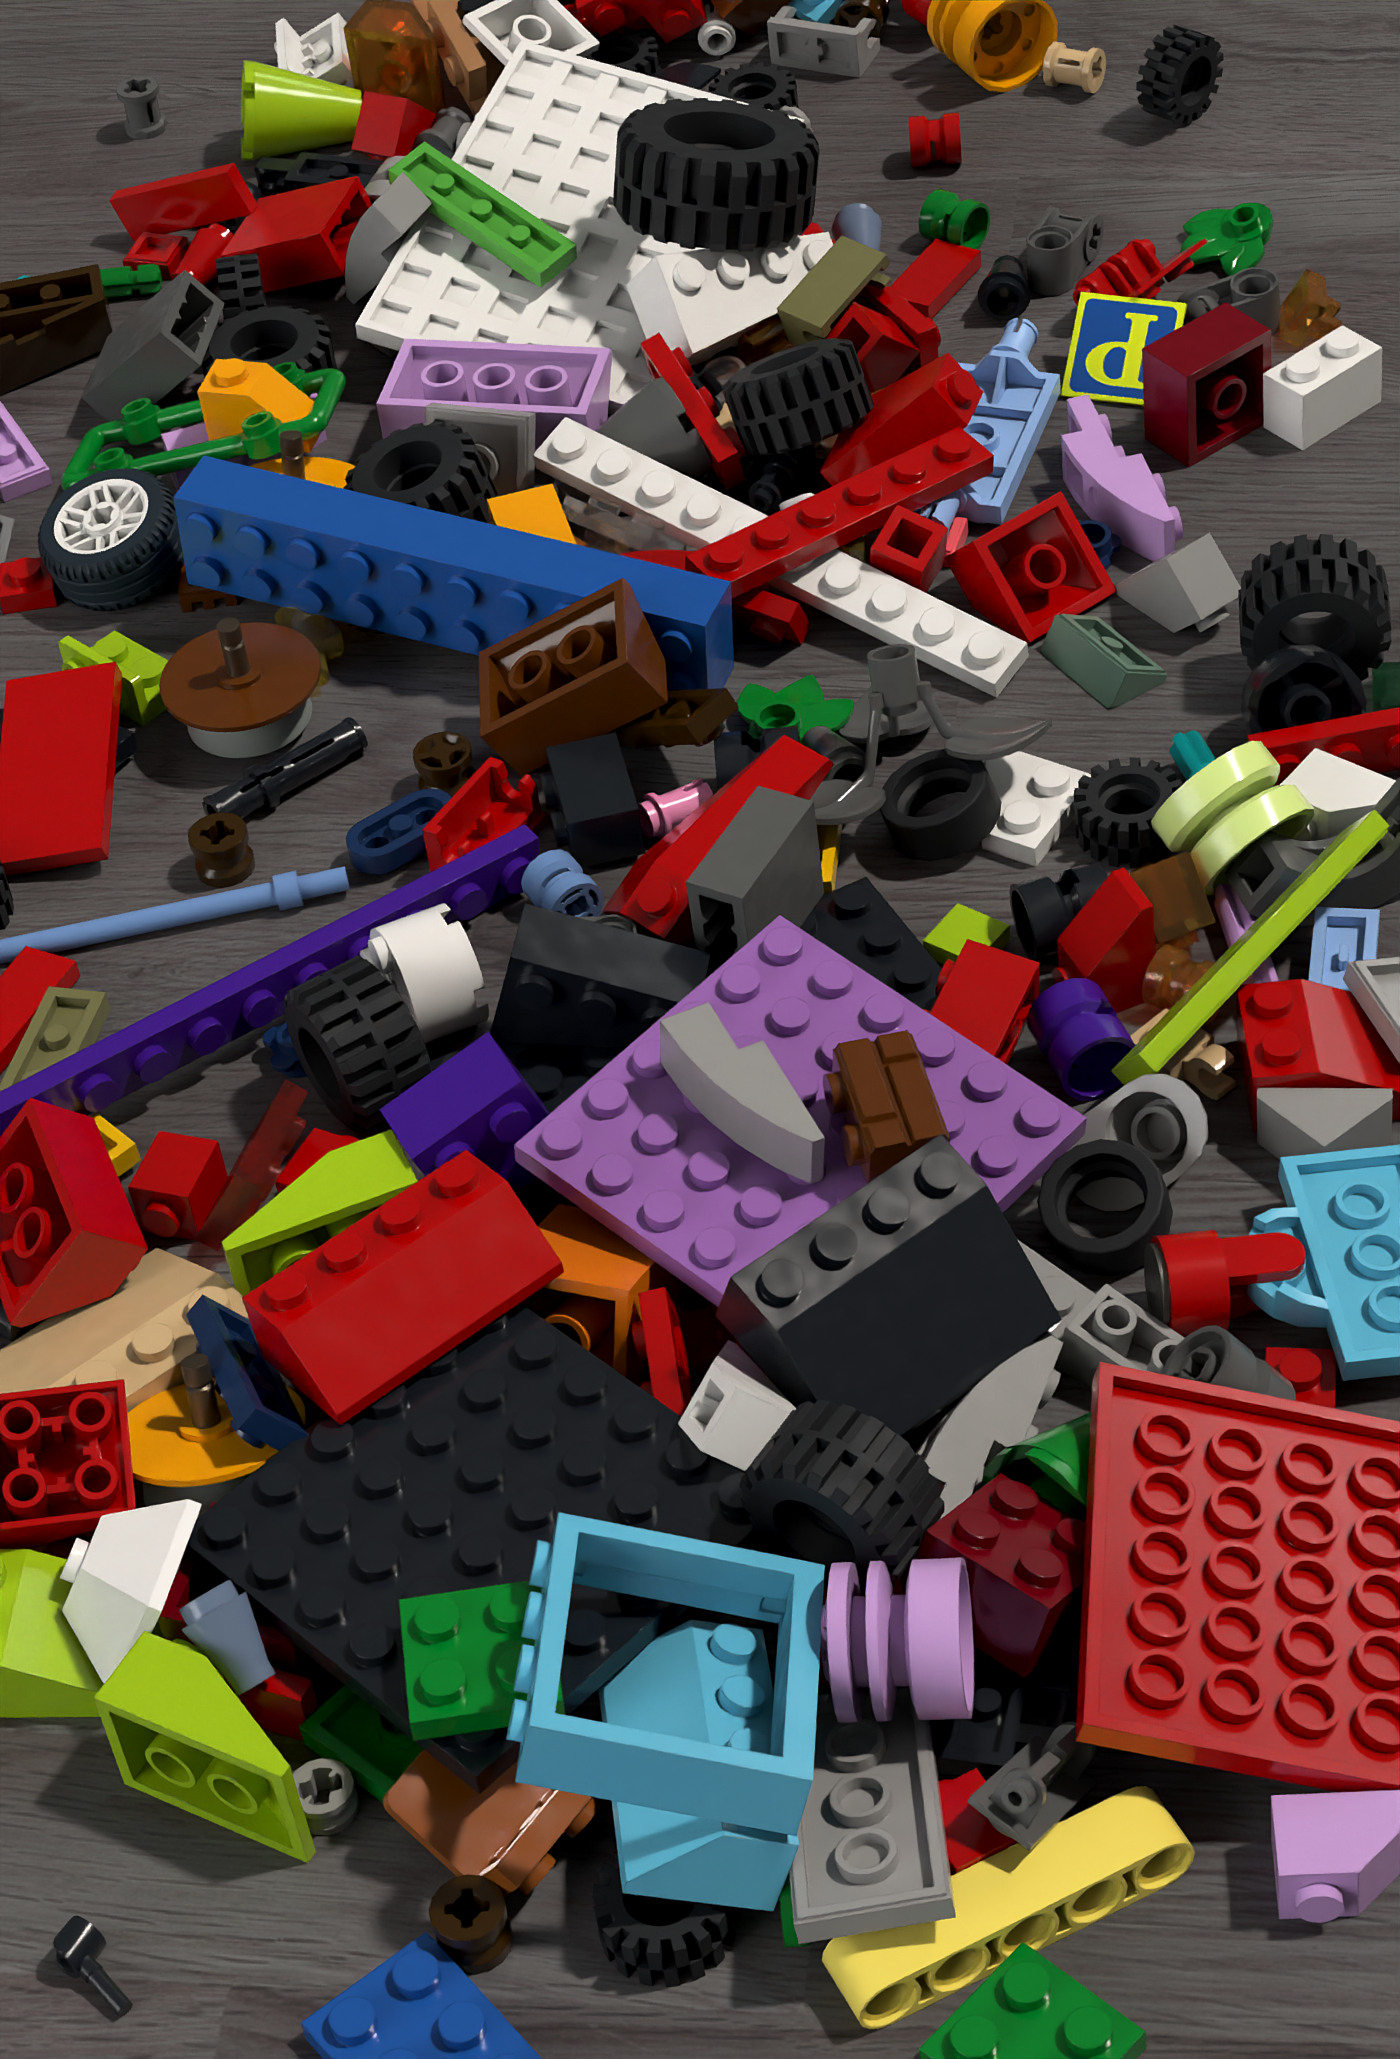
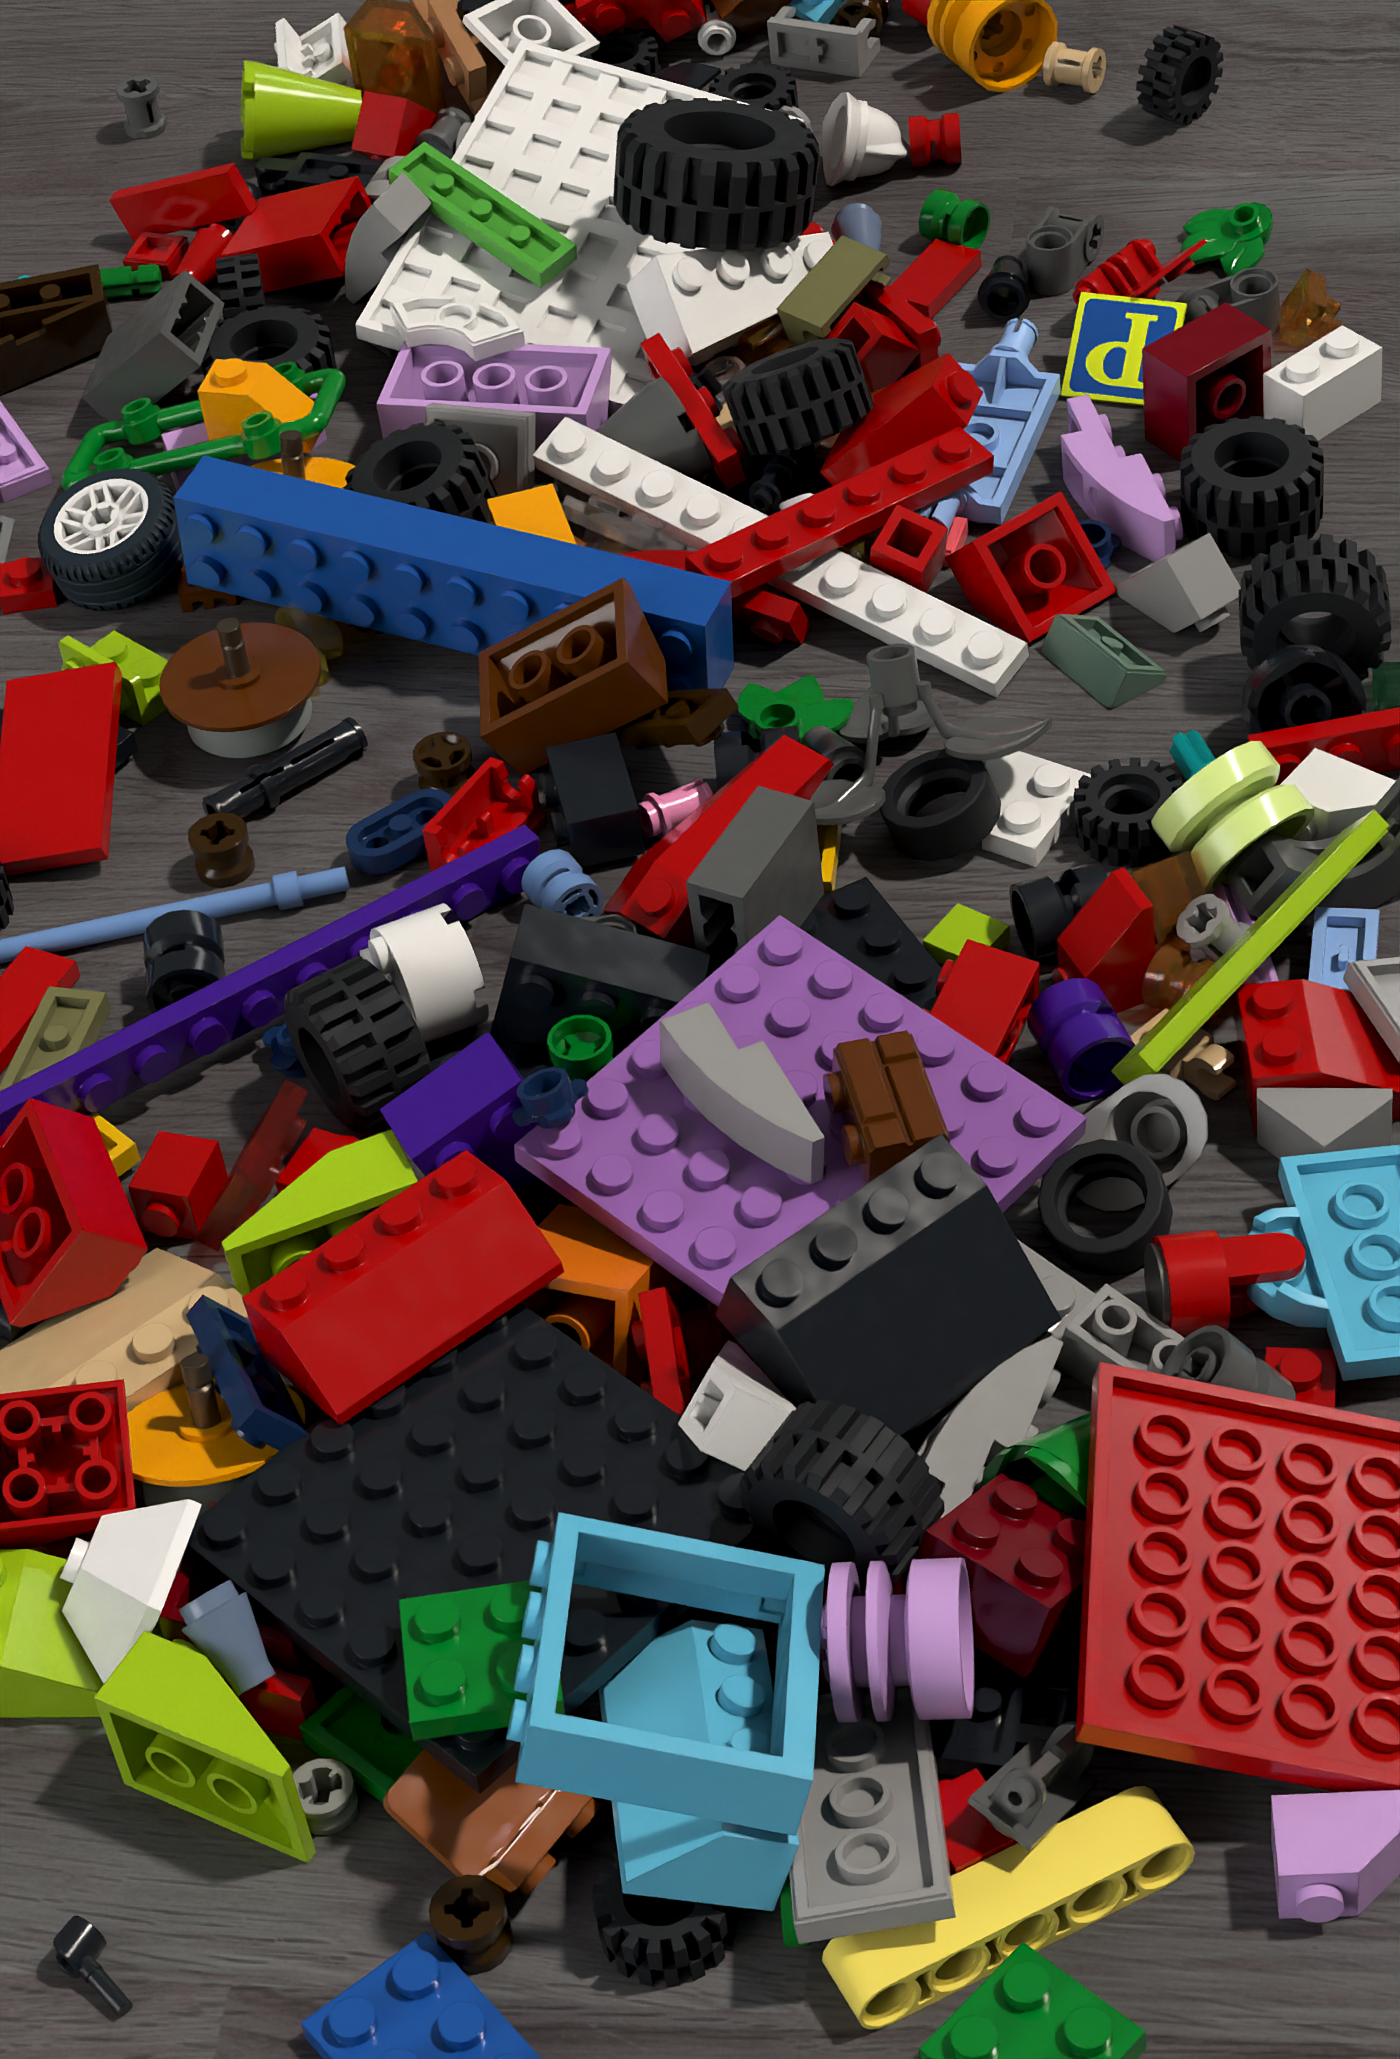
(181, 956): none -> black wheel
(442, 321): none -> white tile
(548, 1098): none -> dark blue plate
(580, 1046): none -> green wheel
(858, 140): none -> white piece
(1205, 931): none -> light grey bush
(1251, 484): none -> black tyre

